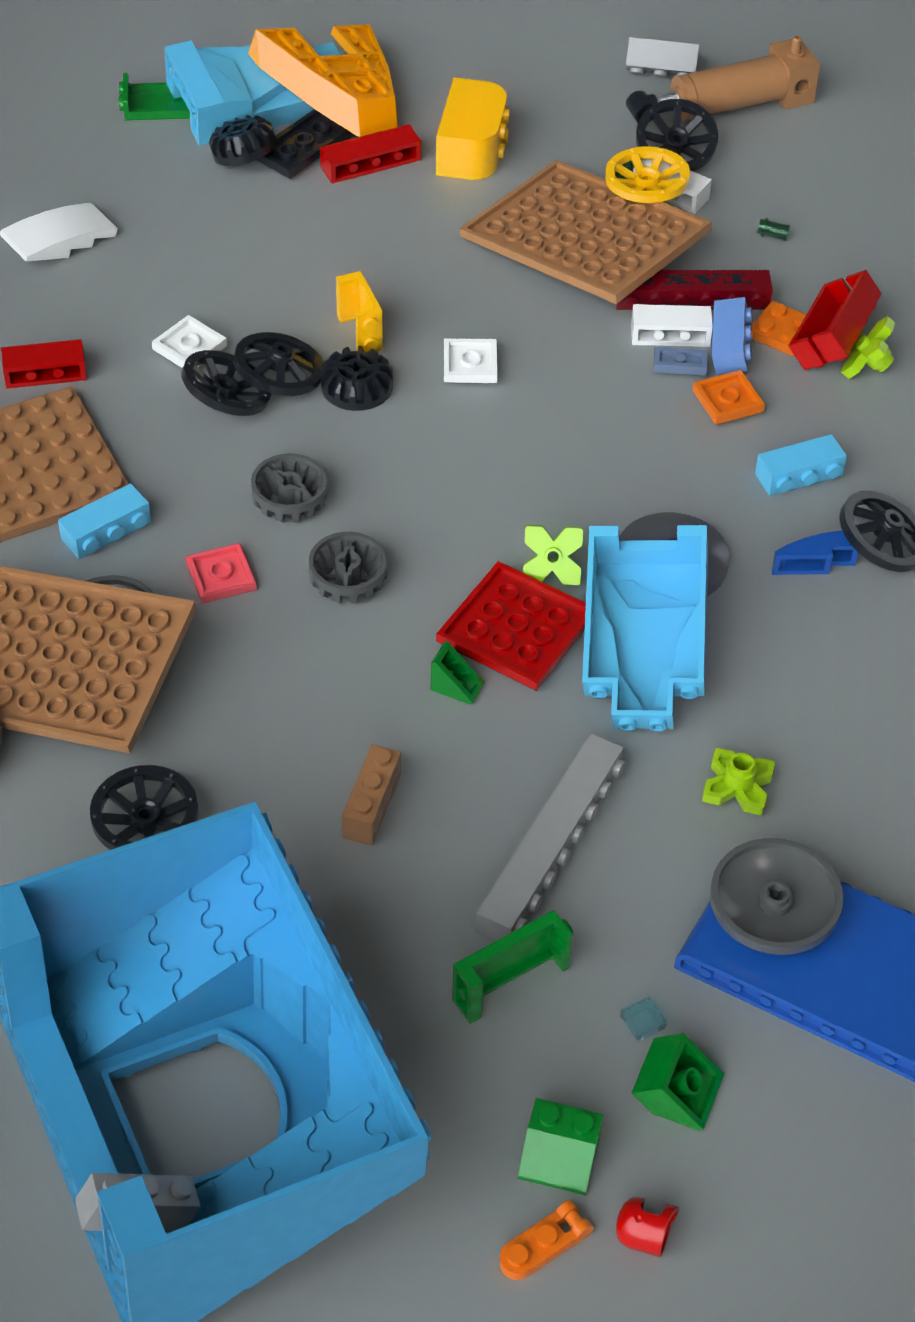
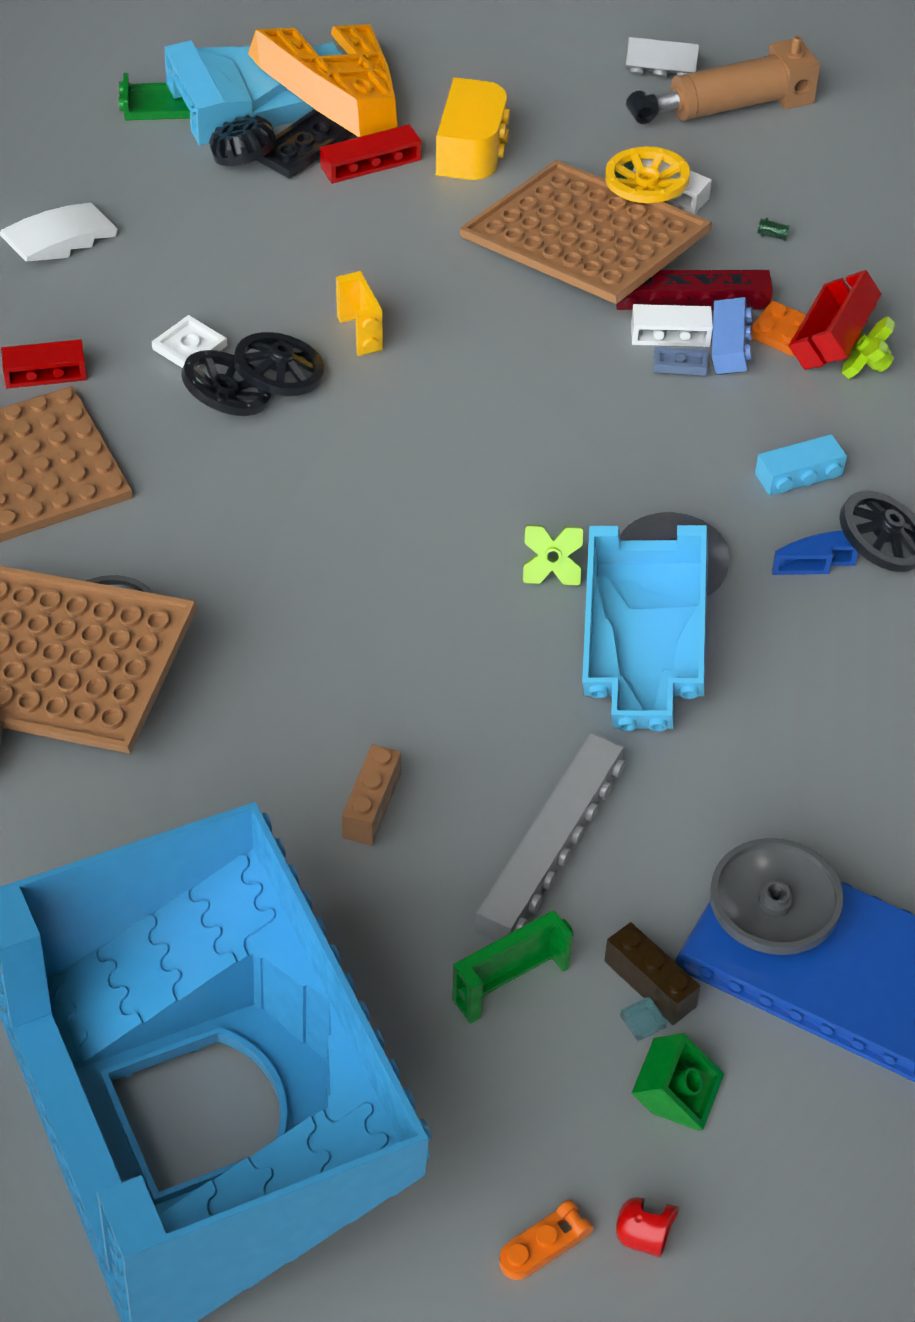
(104, 521): medium azure brick -> none
(145, 813): black wheel -> none
(171, 1194): light grey brick -> none
(220, 573): coral tile -> none
(296, 482): dark grey gear -> none
(347, 555): dark grey gear -> none
(356, 379): black gear -> none
(454, 676): green slope -> none
(470, 360): white plate -> none
(515, 625): red plate -> none
(560, 1146): slope -> none
(652, 973): none -> dark brown brick
(679, 134): black wheel -> none
(728, 397): orange plate -> none
(739, 778): lime plant -> none

